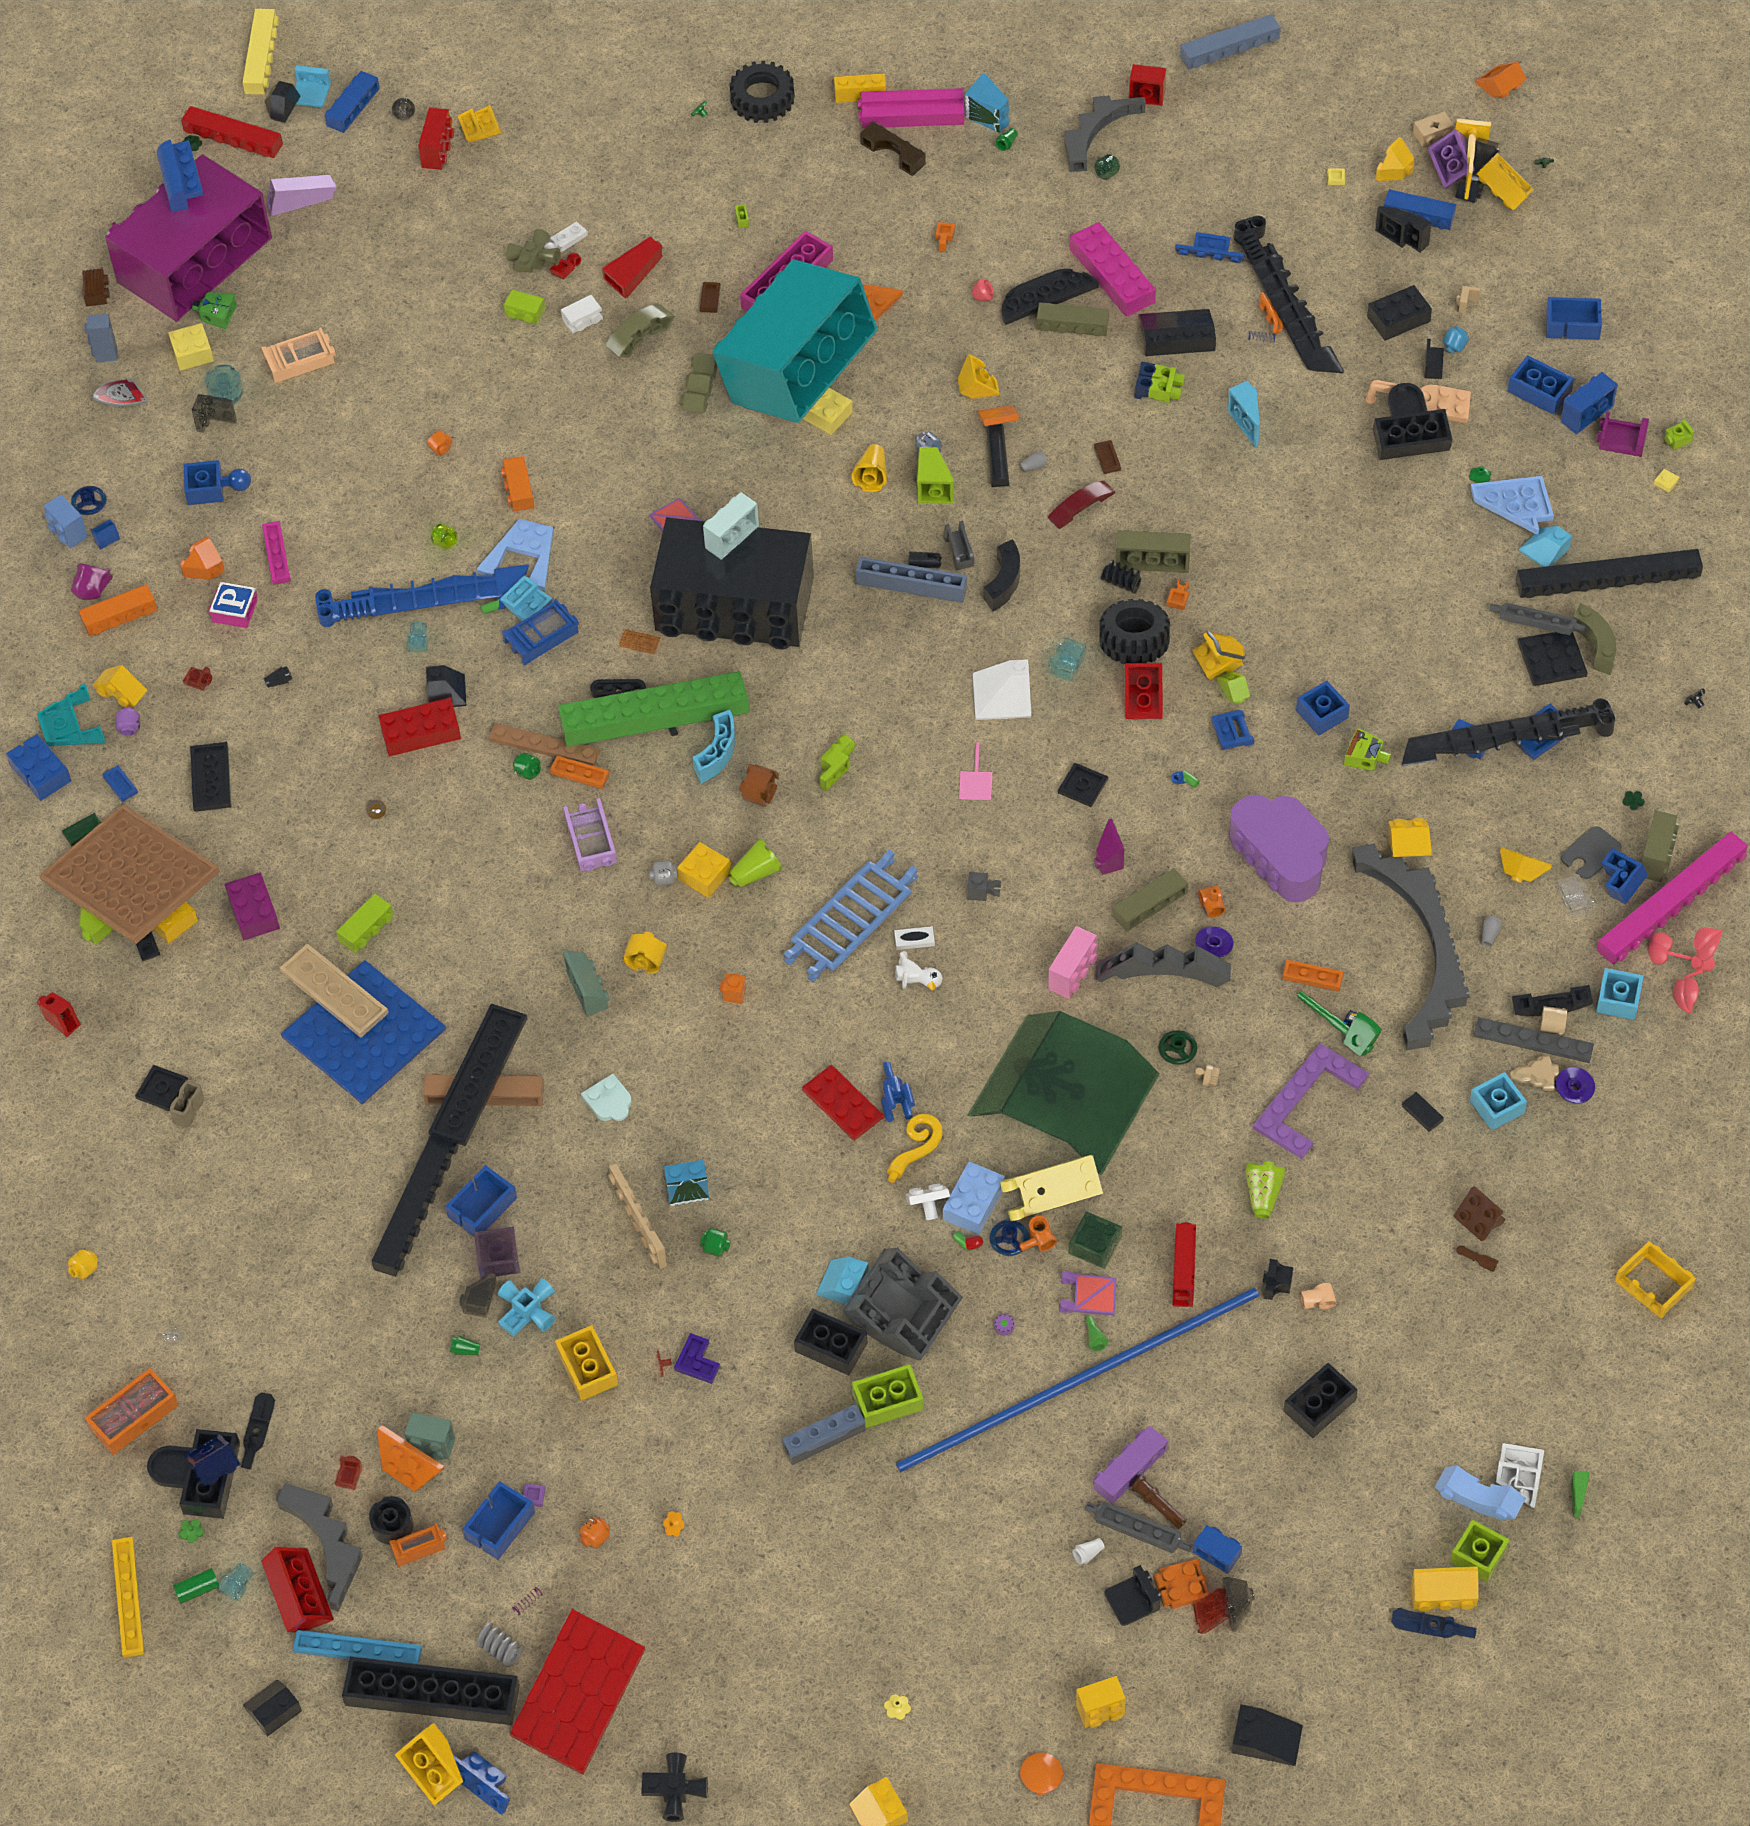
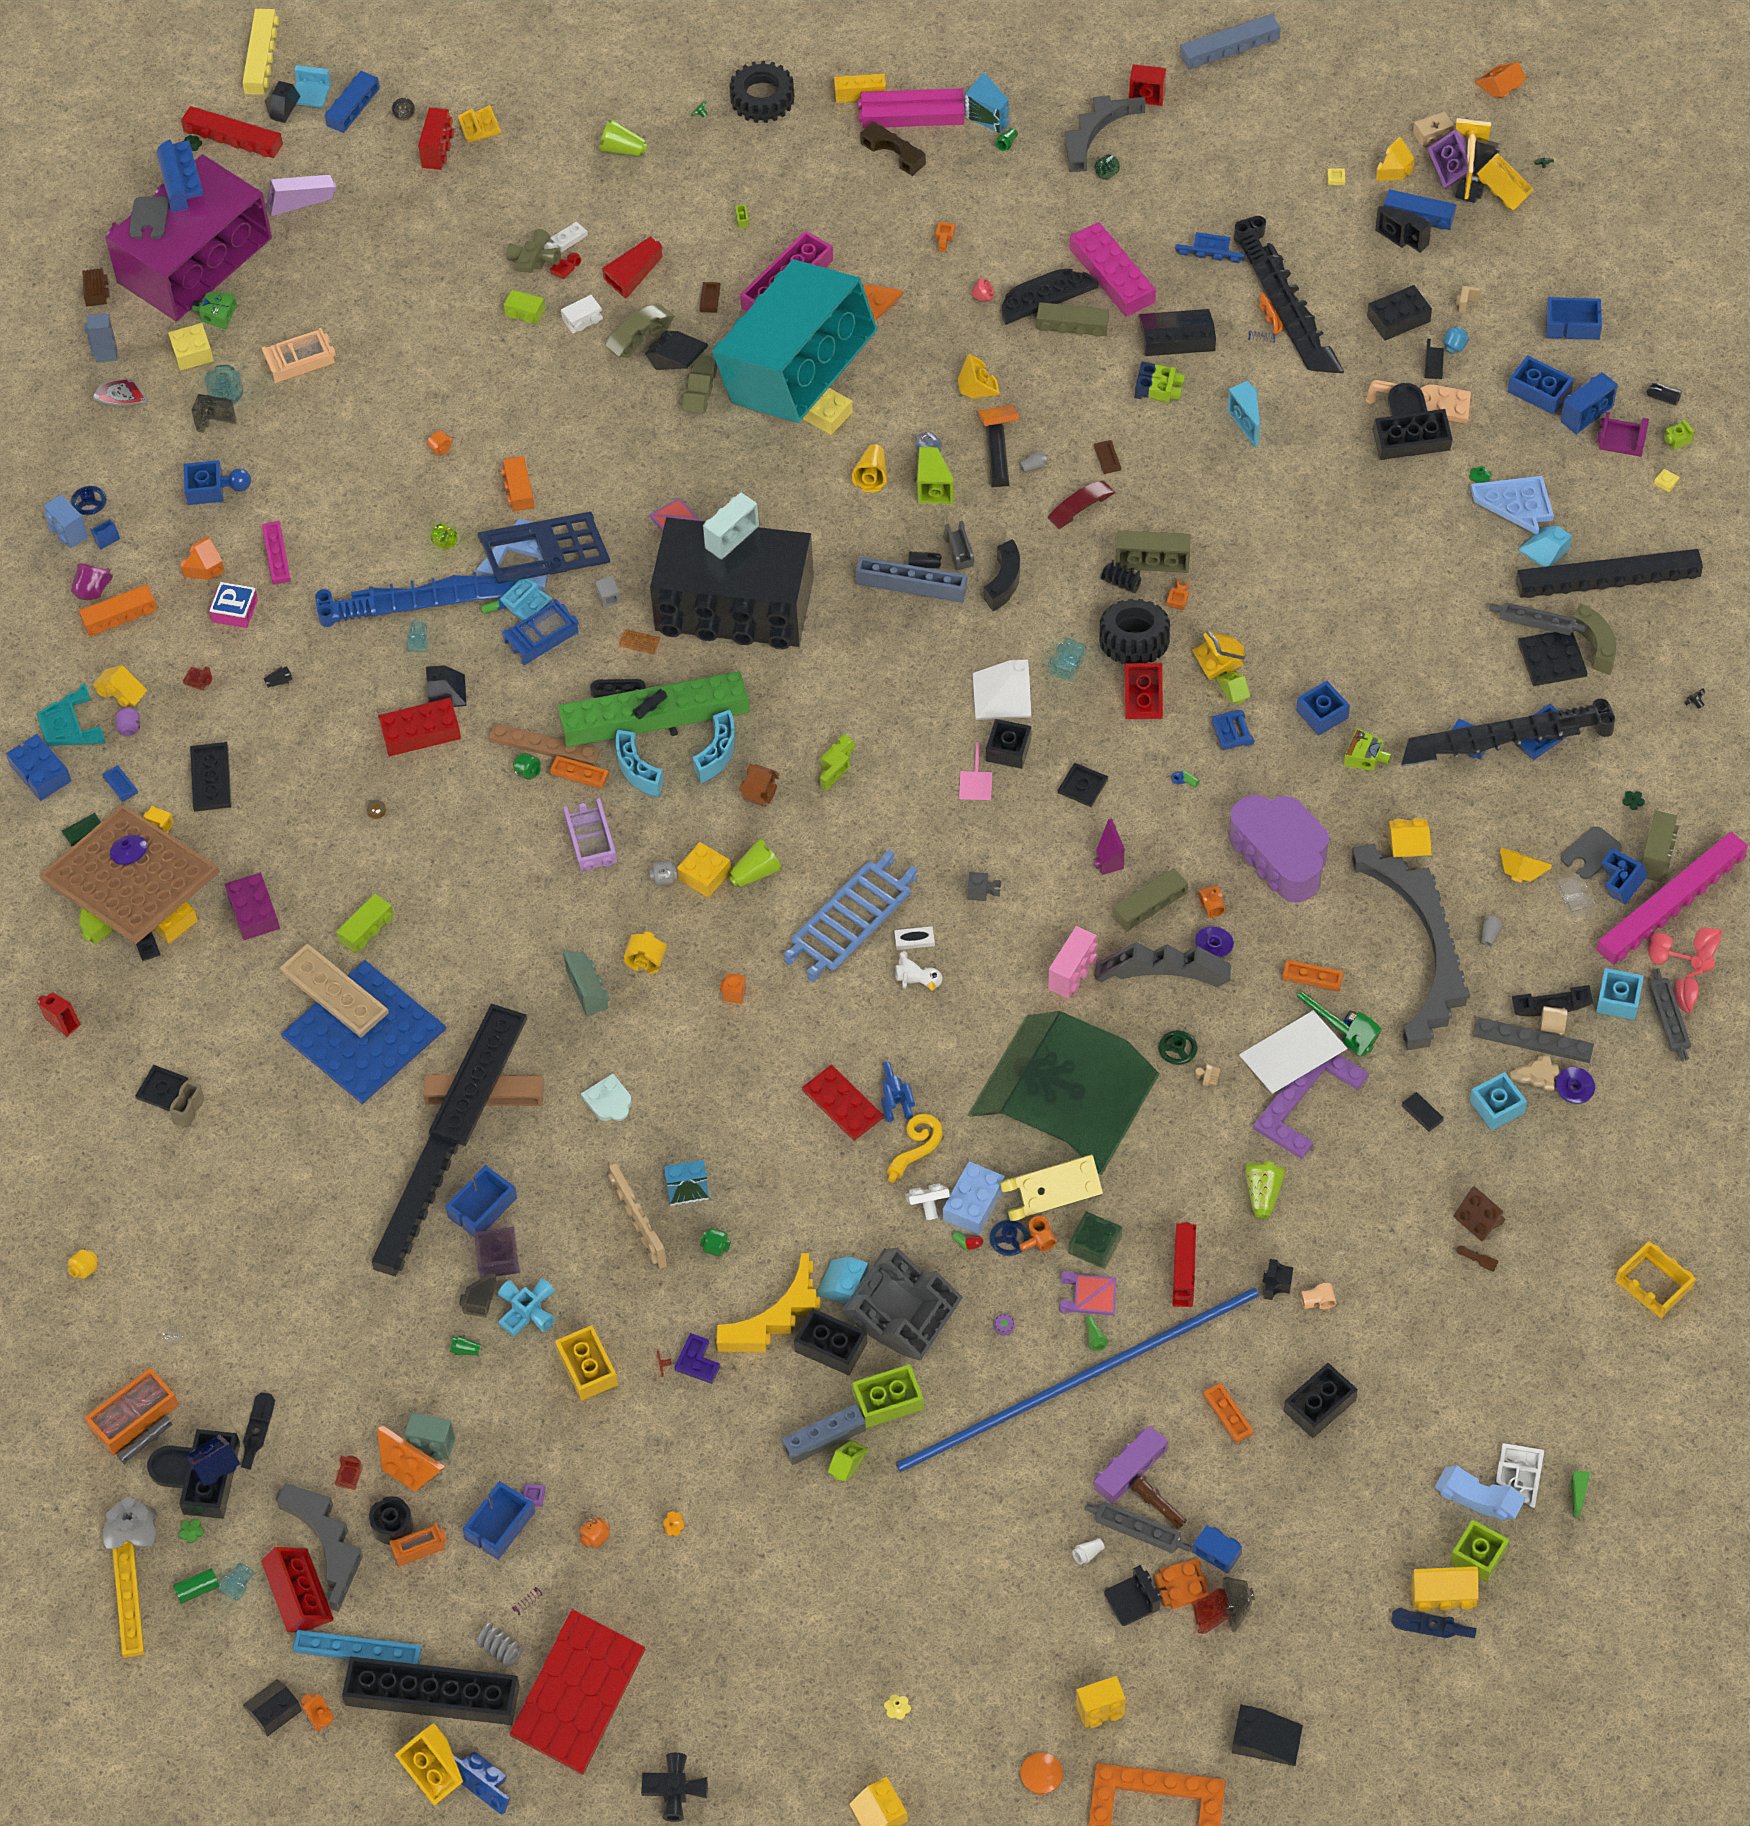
(128, 849): none -> dark purple dish
(129, 1522): none -> light grey brick
(149, 213): none -> dark grey piece
(151, 1433): none -> dark grey pin
(159, 818): none -> yellow brick
(317, 1711): none -> orange hips
(547, 541): none -> dark blue door
(607, 591): none -> light grey brick
(621, 140): none -> lime cone
(637, 771): none -> medium azure brick
(650, 704): none -> black pin
(674, 351): none -> black slope
(755, 1333): none -> yellow arch
(847, 1460): none -> lime slope
(1008, 743): none -> black brick
(1228, 1413): none -> orange plate
(1293, 1051): none -> white sticker
(1664, 393): none -> black hinge
(1669, 1014): none -> dark grey plate

